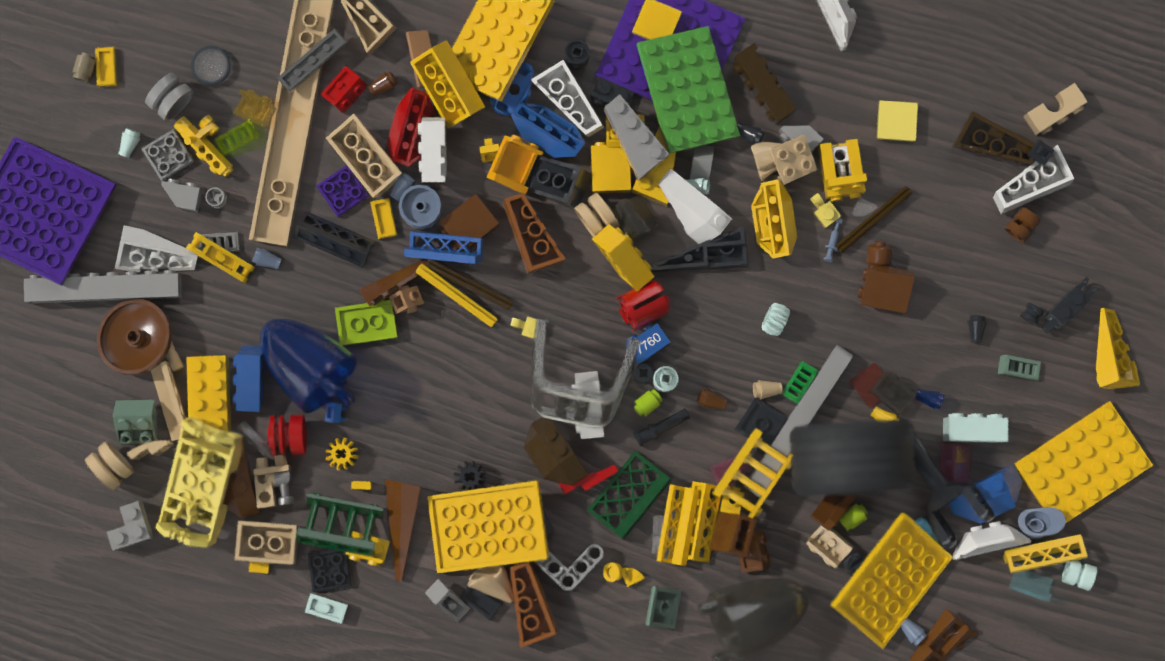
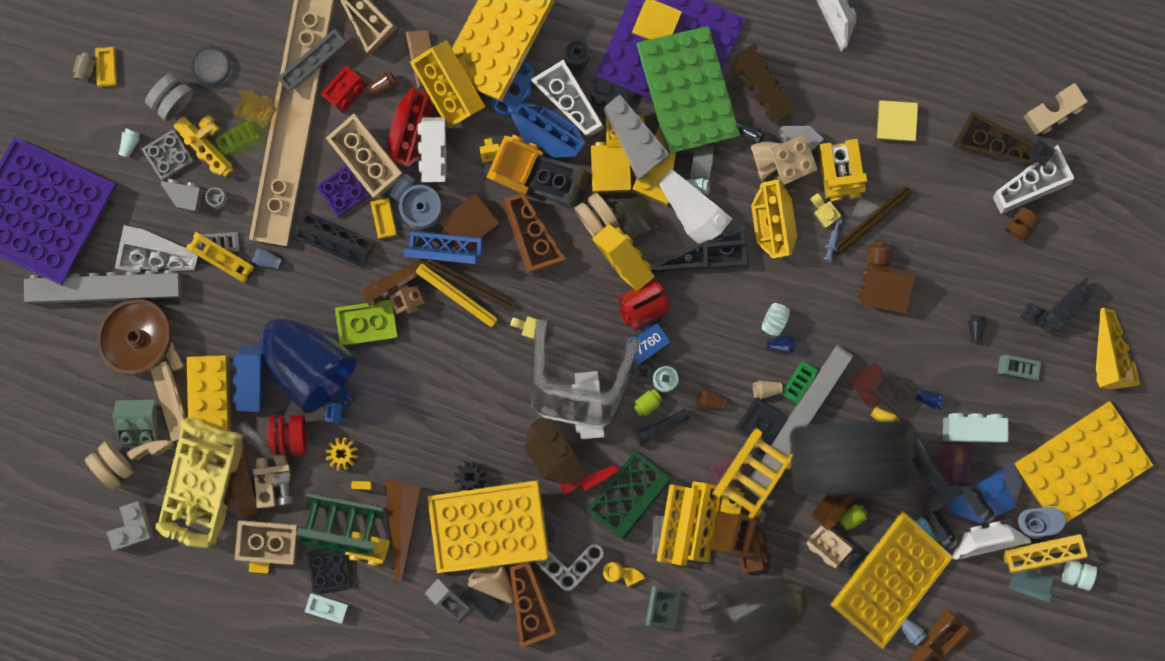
(782, 344): none -> clear blue cone

